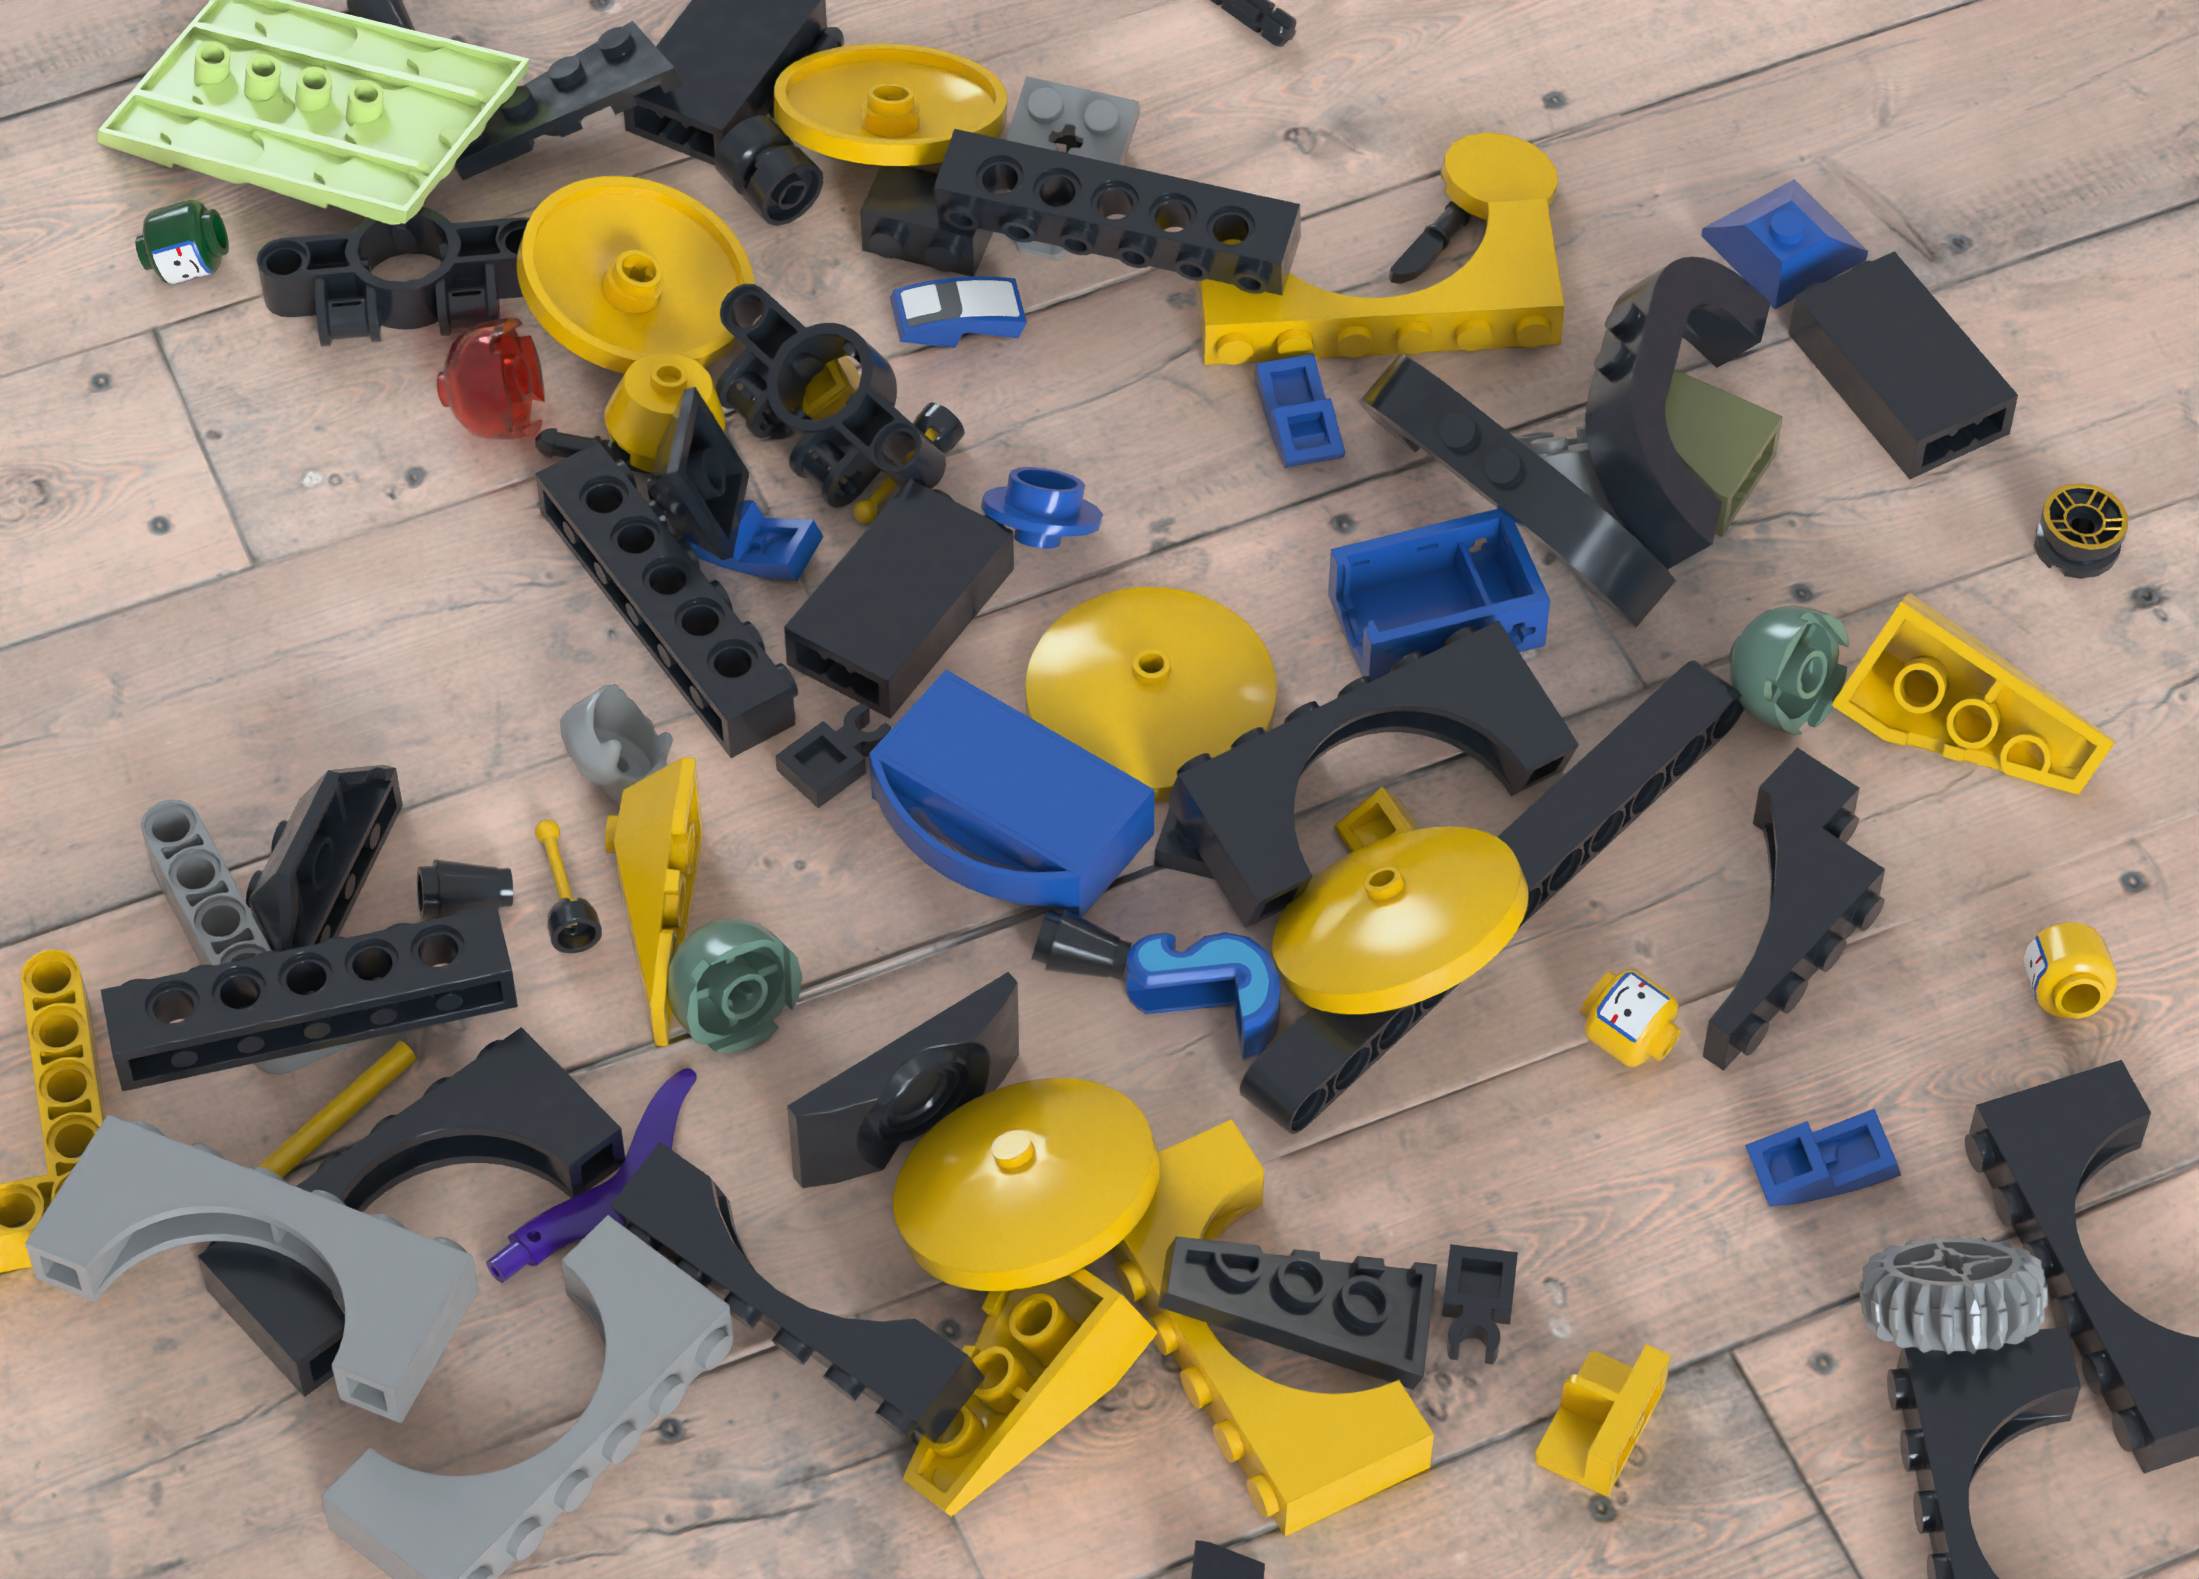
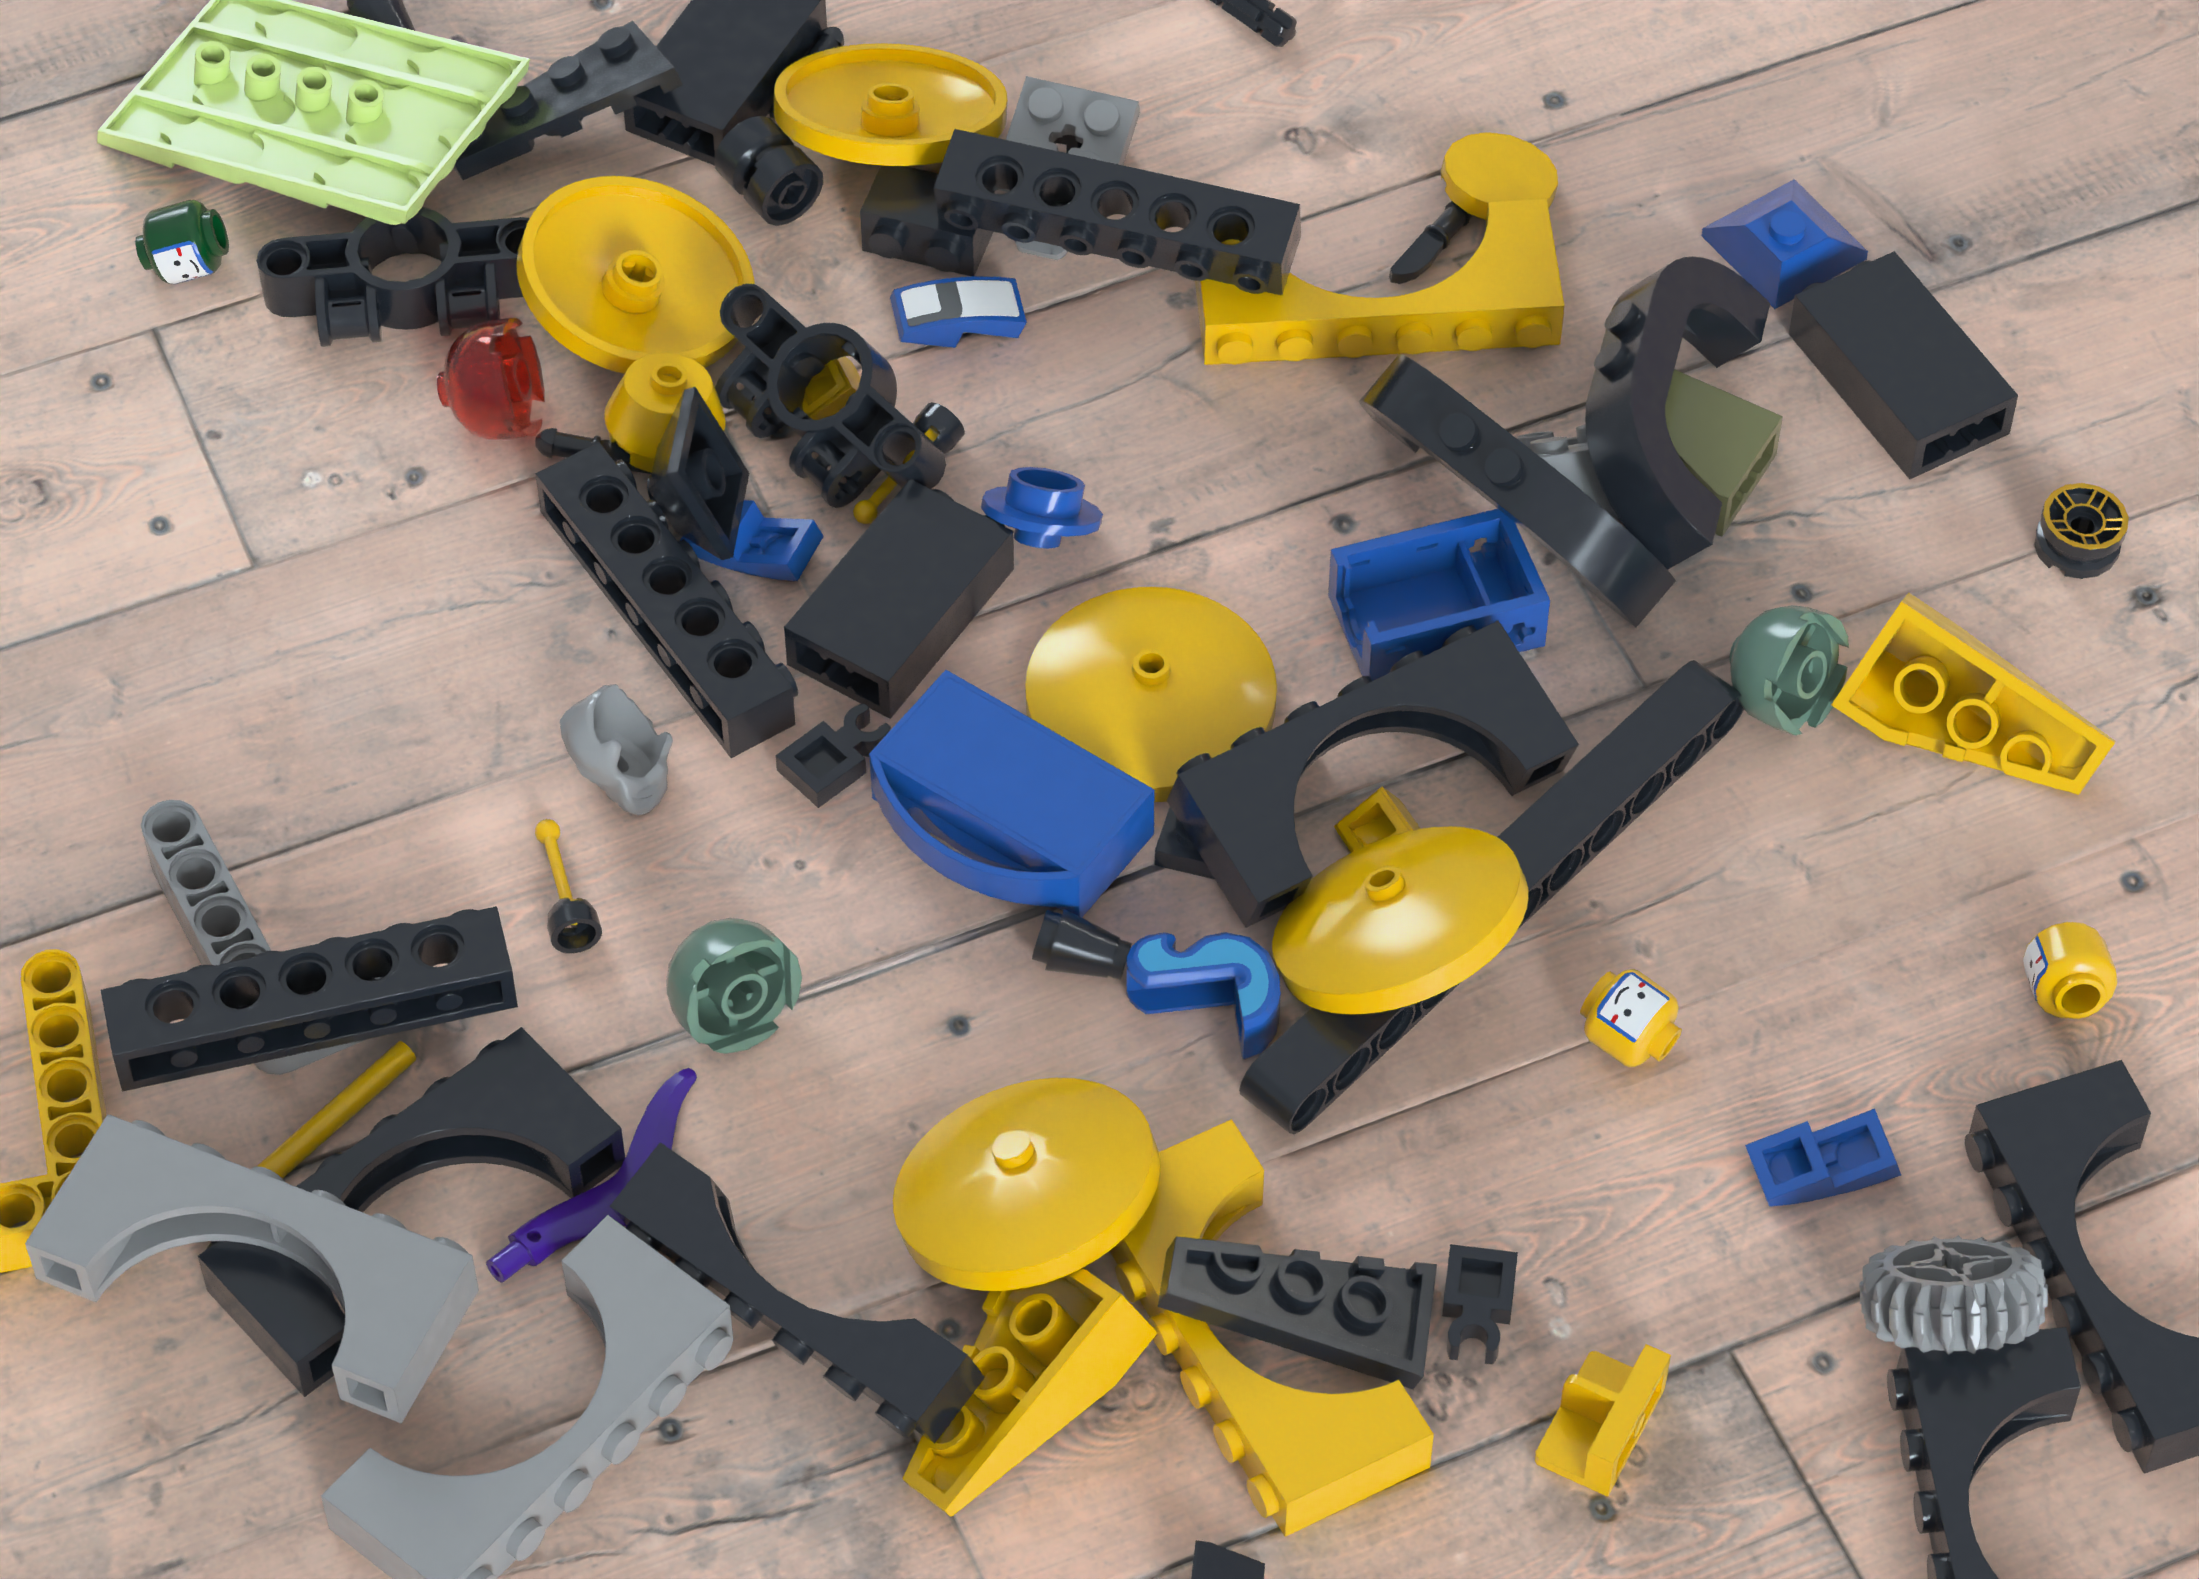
(324, 856): black wedge -> none
(461, 886): black cone -> none
(657, 865): yellow wedge -> none
(905, 1087): black slope -> none
(1297, 411): blue slope -> none
(1816, 899): black arch -> none

